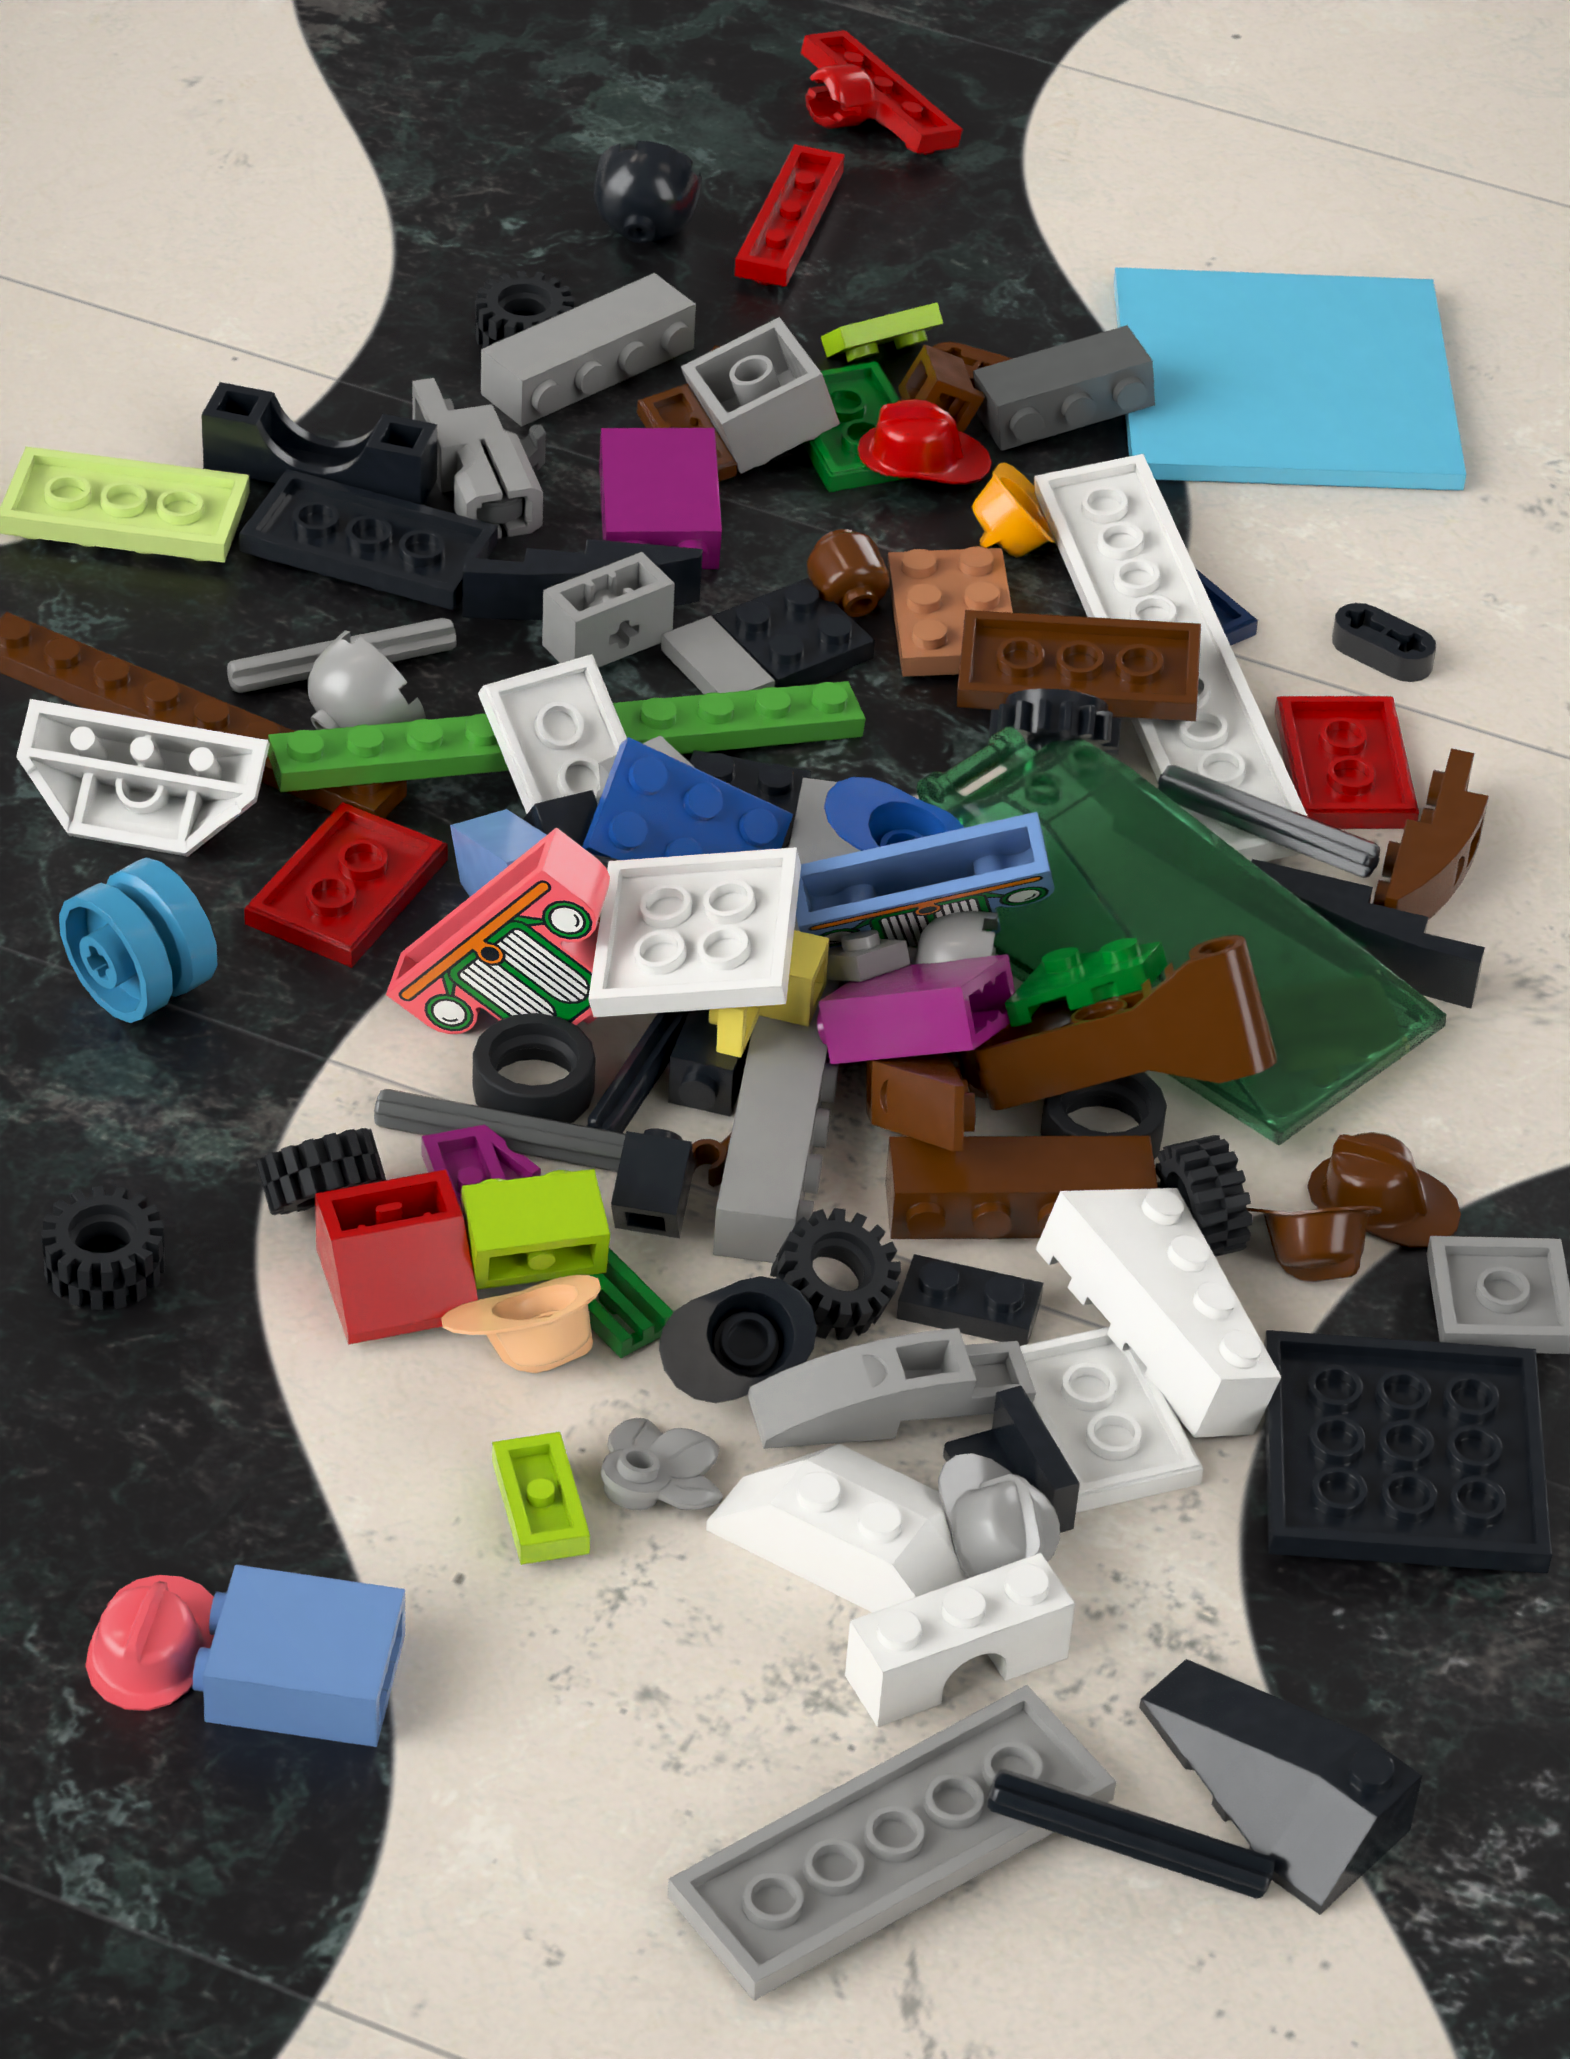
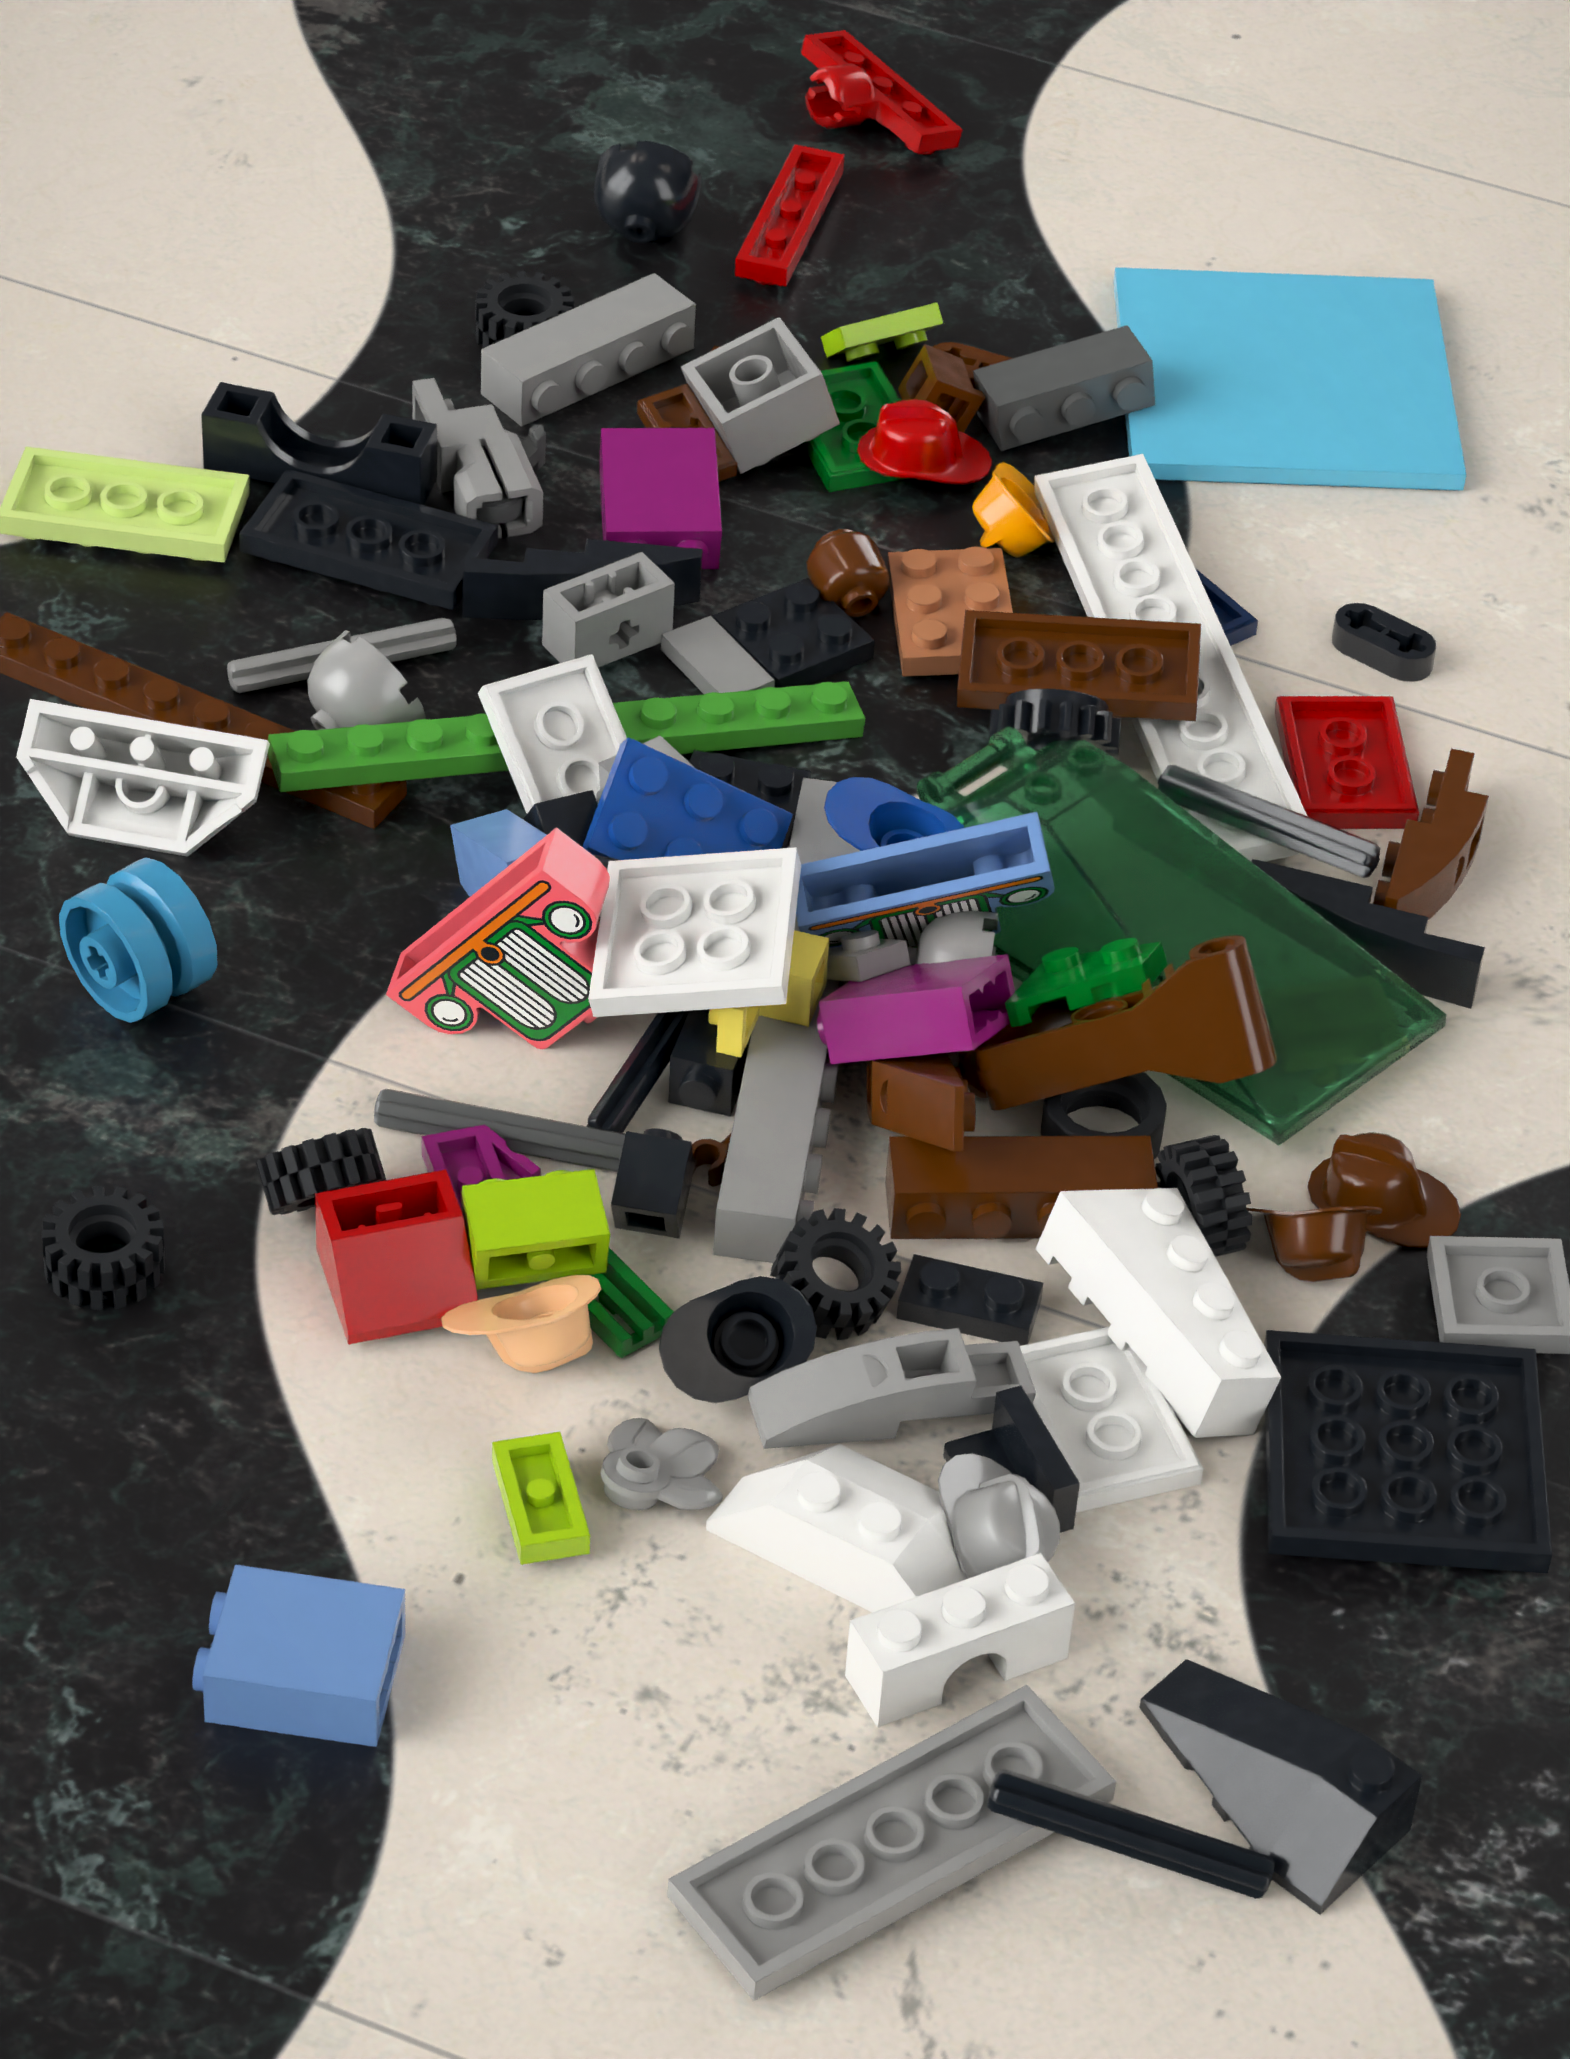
(149, 1642): coral piece -> none
(346, 884): red tile -> none
(535, 1038): black tyre -> none

